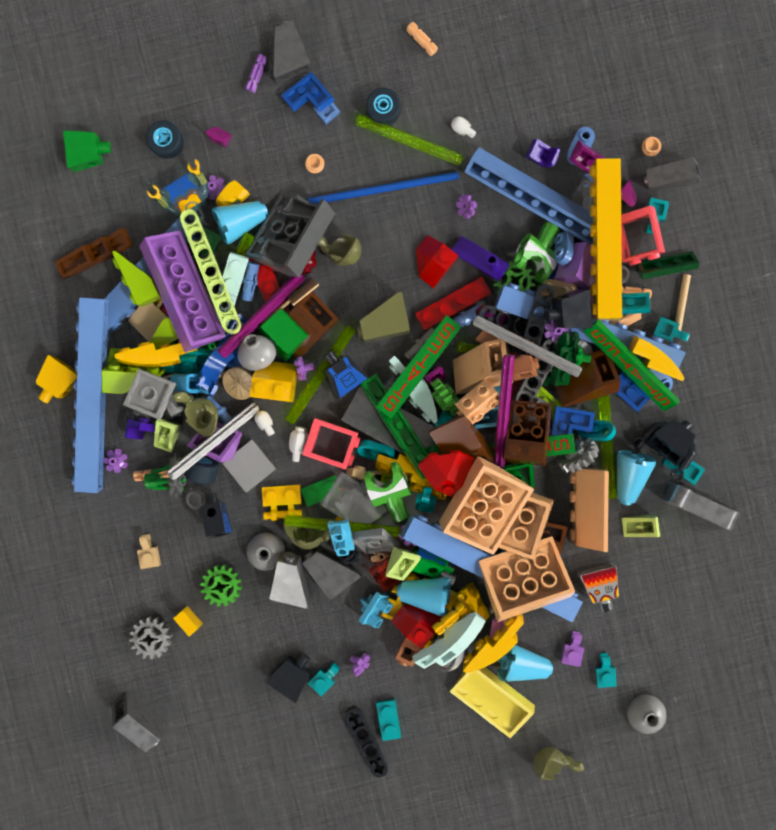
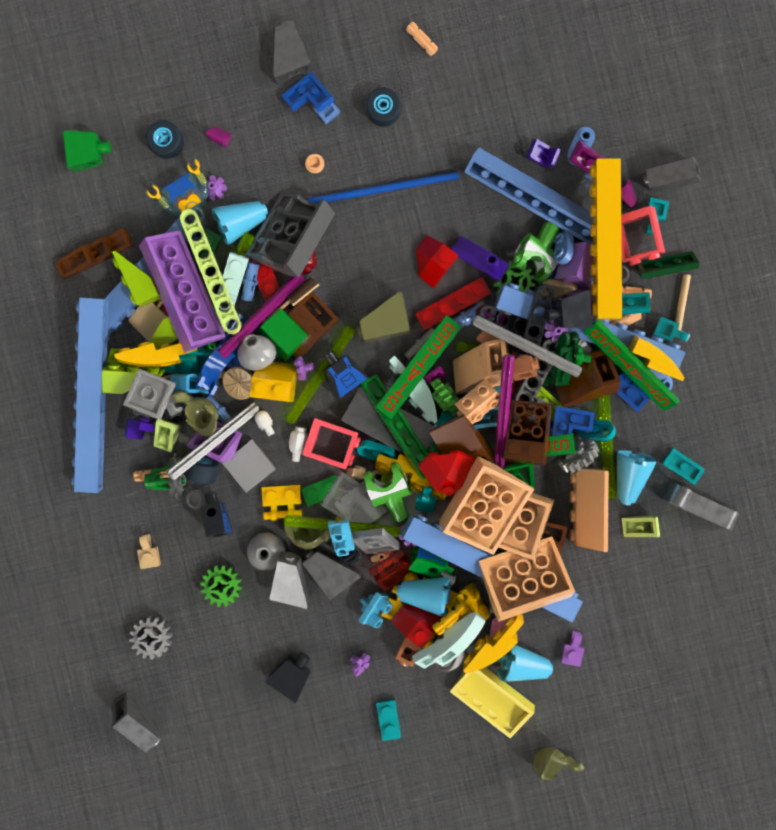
(55, 379): yellow torso -> none
(115, 460): medium lavender plant -> none
(188, 621): yellow piece -> none
(232, 194): yellow rock -> none
(256, 73): medium lavender axle -> none
(323, 680): teal plate -> none
(342, 251): olive piece -> none
(369, 740): black beam -> none
(401, 563): yellowish green slope -> none
(409, 140): clear neon green axle -> none
(462, 127): white cylinder -> none
(466, 206): medium lavender plant -> none
(600, 585): torso -> none
(605, 673): teal plate -> none
(641, 709): light grey piece -> none
(651, 146): light nougat plate -> none
(672, 441): black torso -> none

